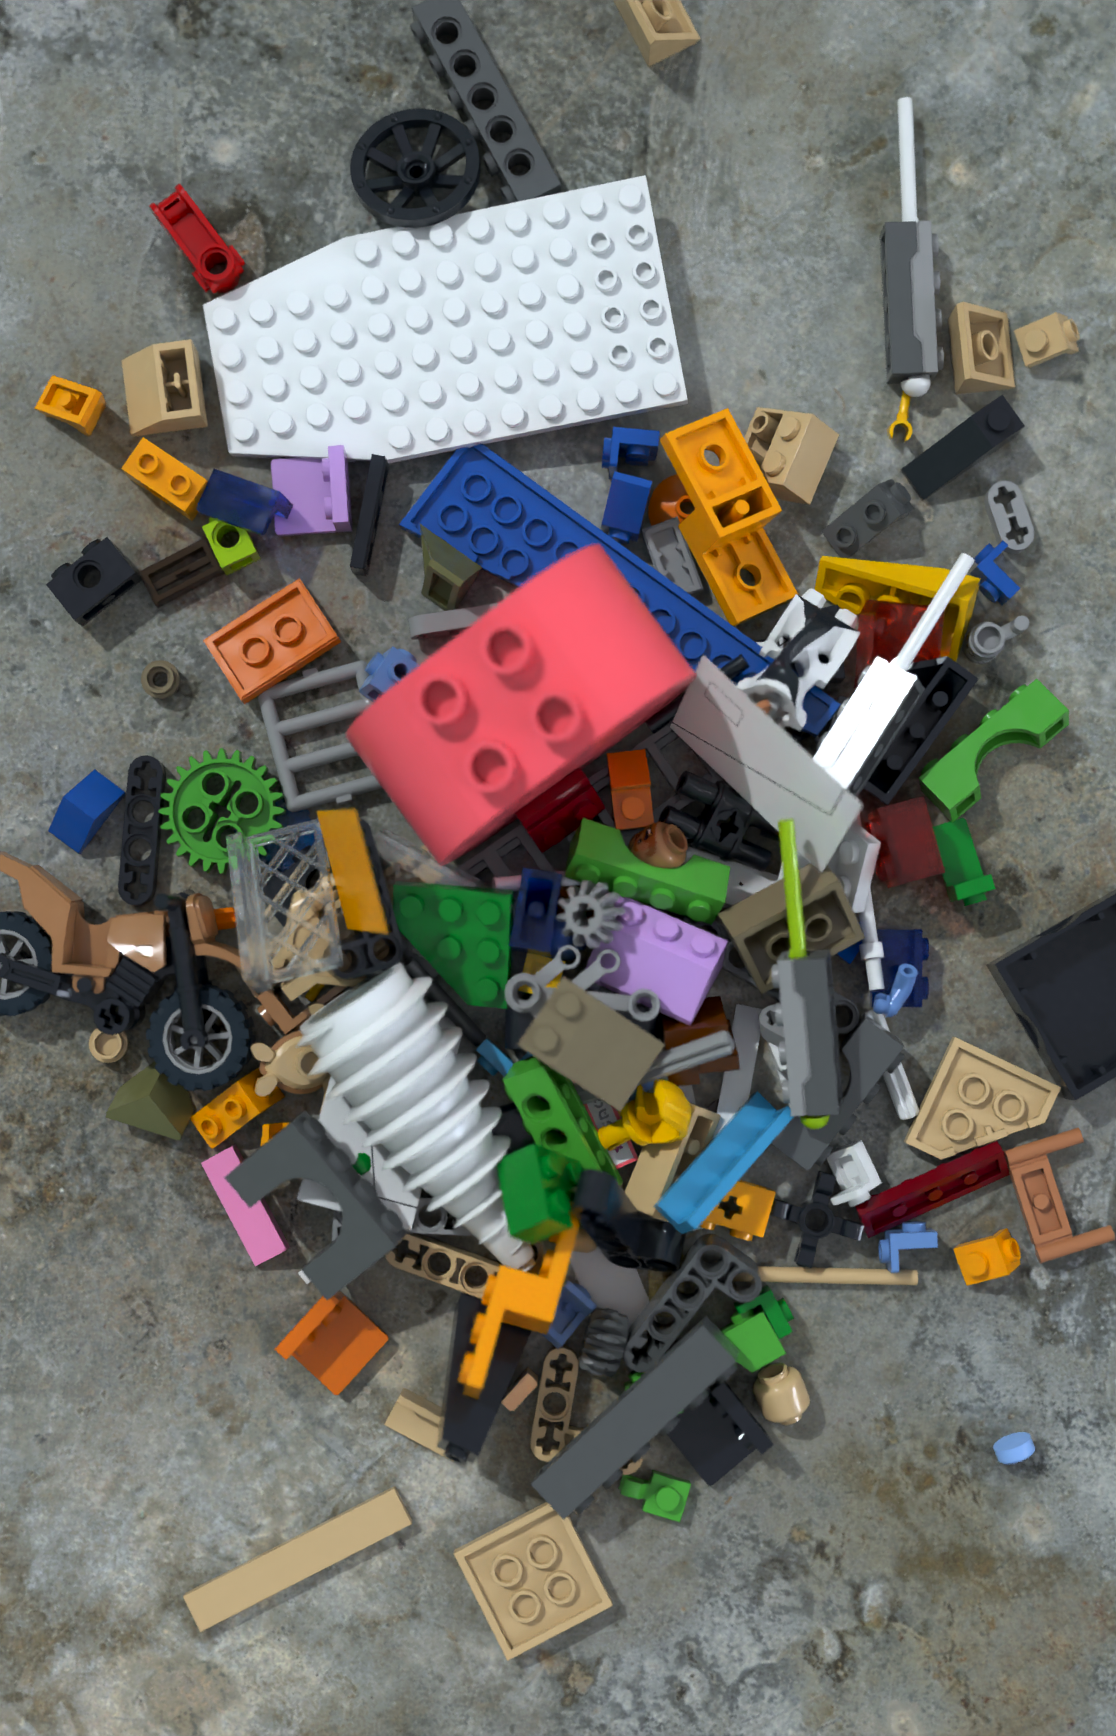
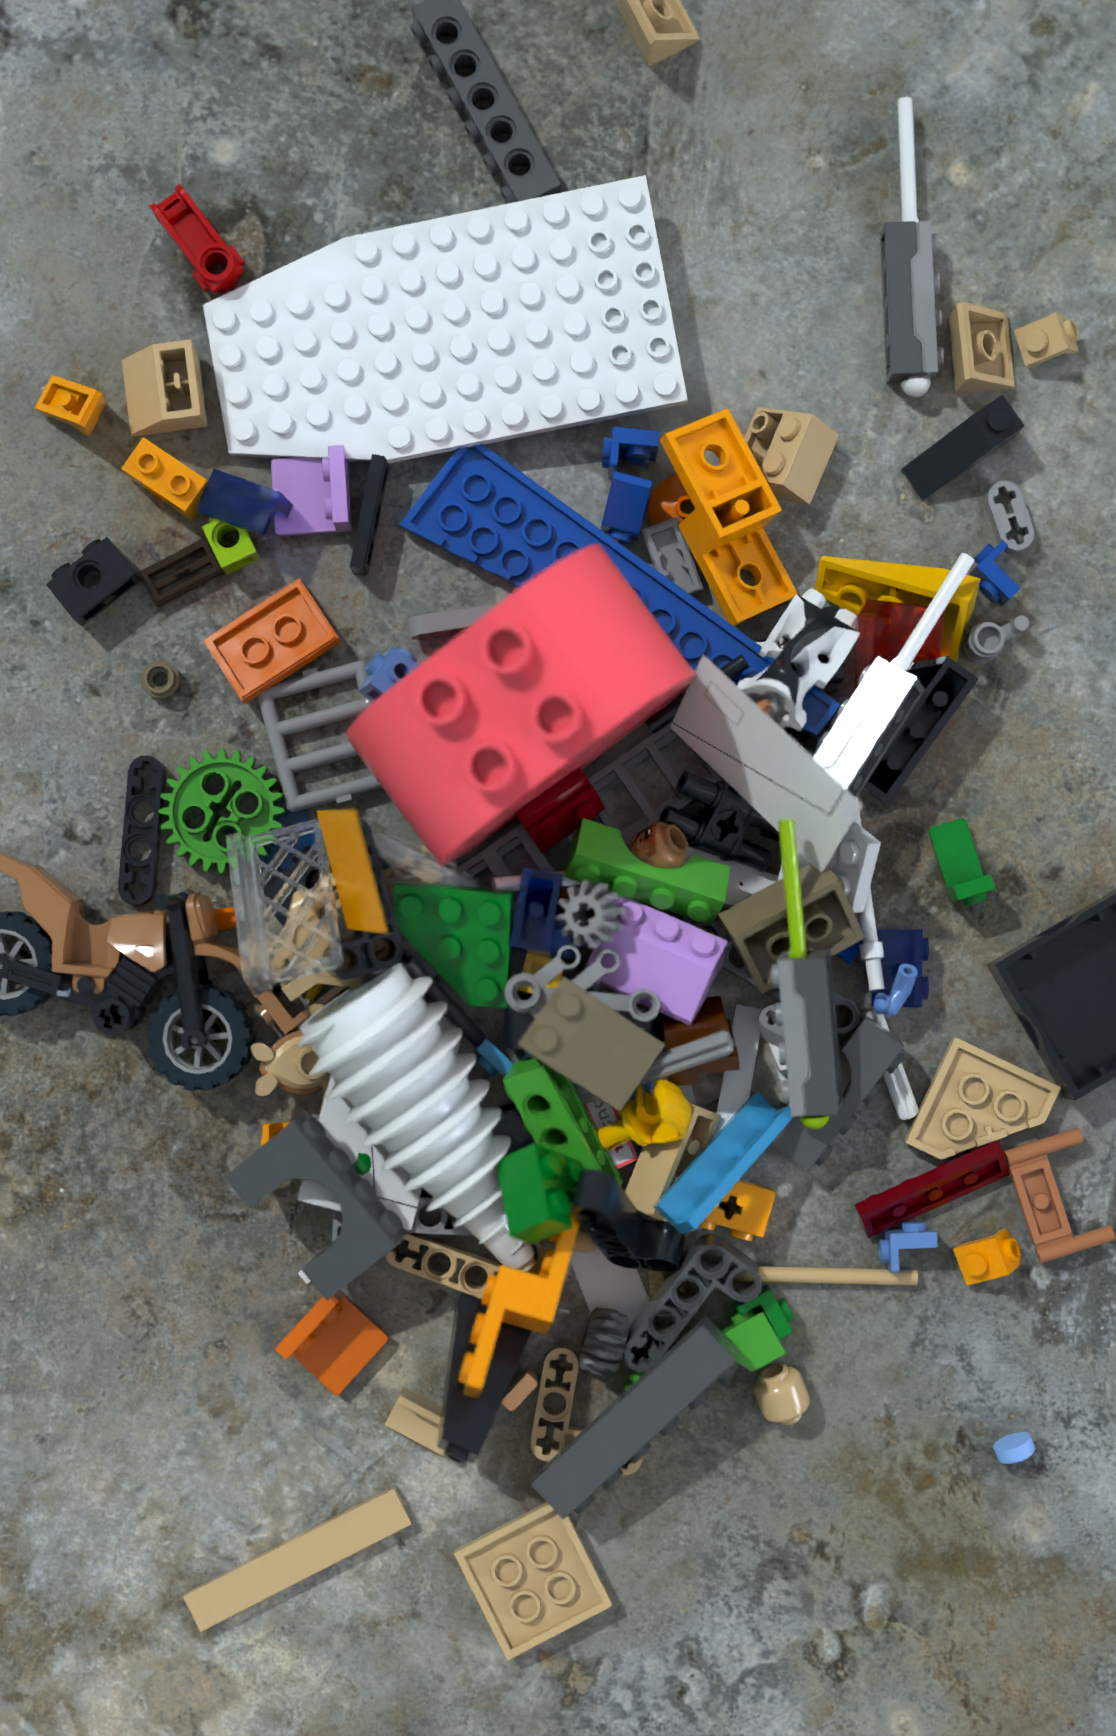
(85, 810): blue slope -> none
(108, 1047): tan plate -> none
(152, 1104): olive slope -> none
(233, 1109): light orange bracket -> none
(255, 1224): bright pink slope -> none
(416, 170): black wheel -> none
(446, 571): olive slope -> none
(571, 1310): medium blue bracket -> none
(630, 789): orange slope -> none
(662, 1494): bright green plate -> none
(718, 1433): black bracket -> none
(820, 1199): black pin -> none
(853, 1173): white bracket -> none
(868, 517): dark grey bracket -> none
(902, 418): yellow hand -> none
(907, 842): clear red brick -> none
(1029, 718): bright green arch -> none

